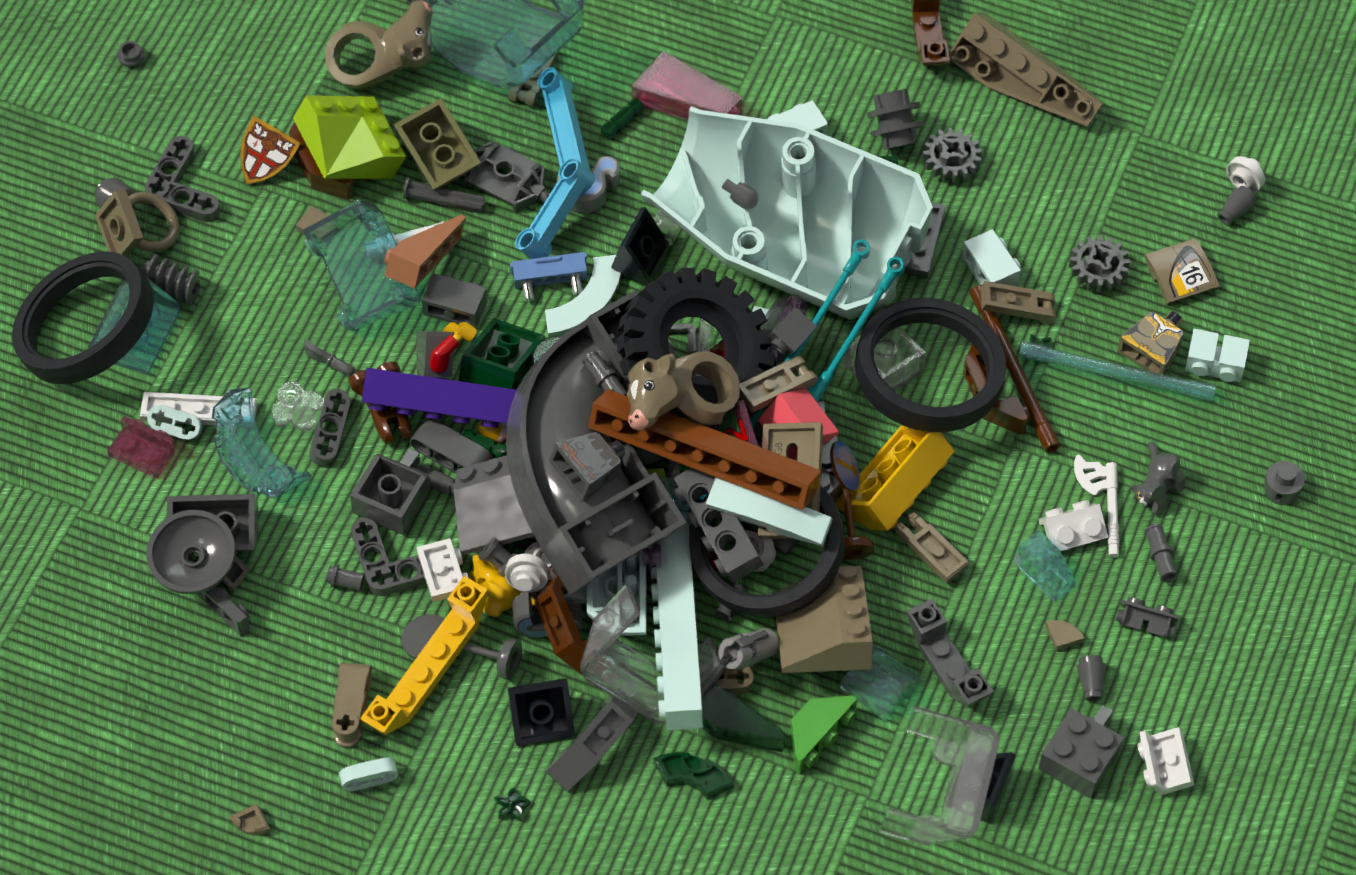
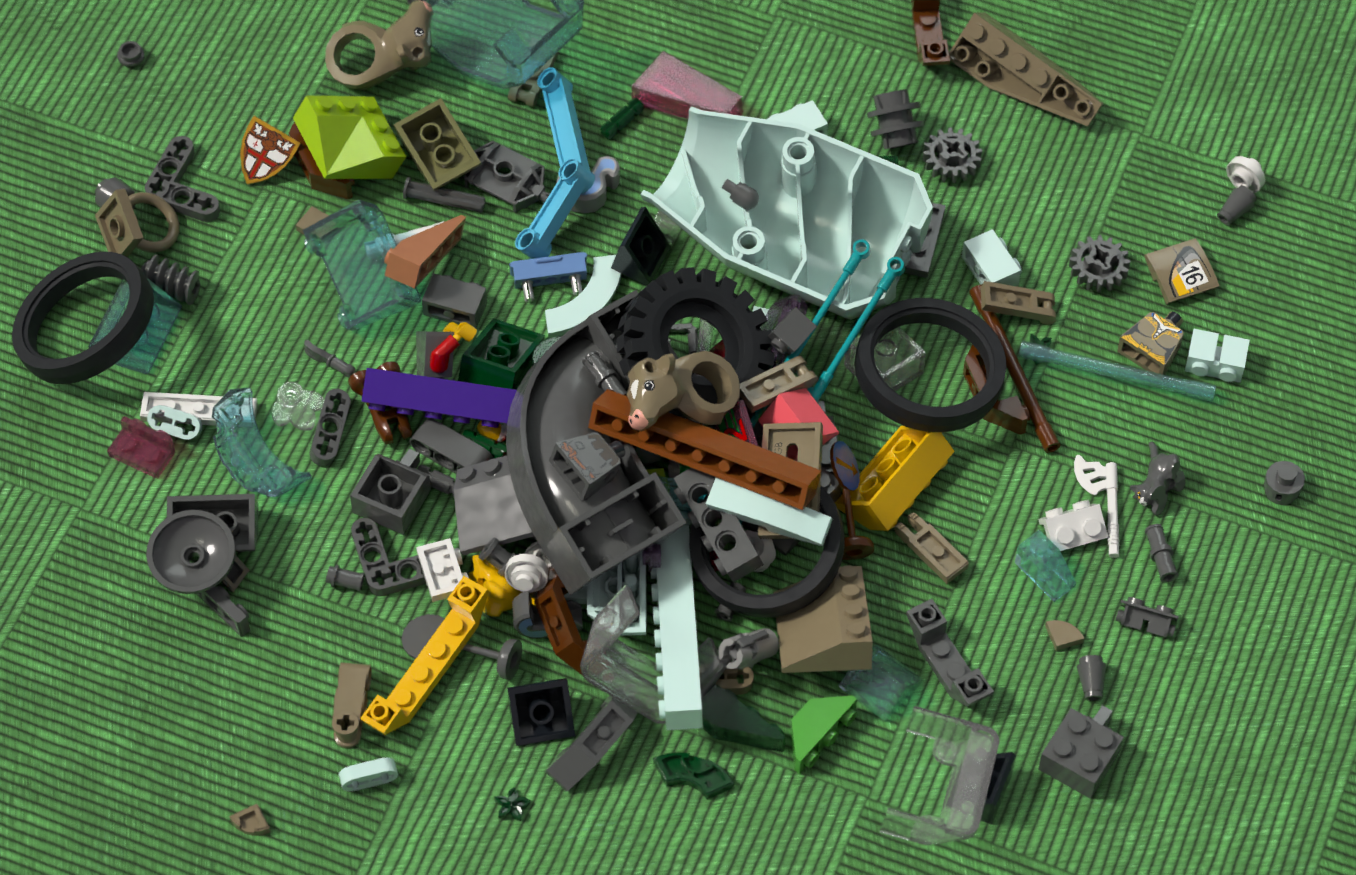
(1165, 761): white bracket -> none

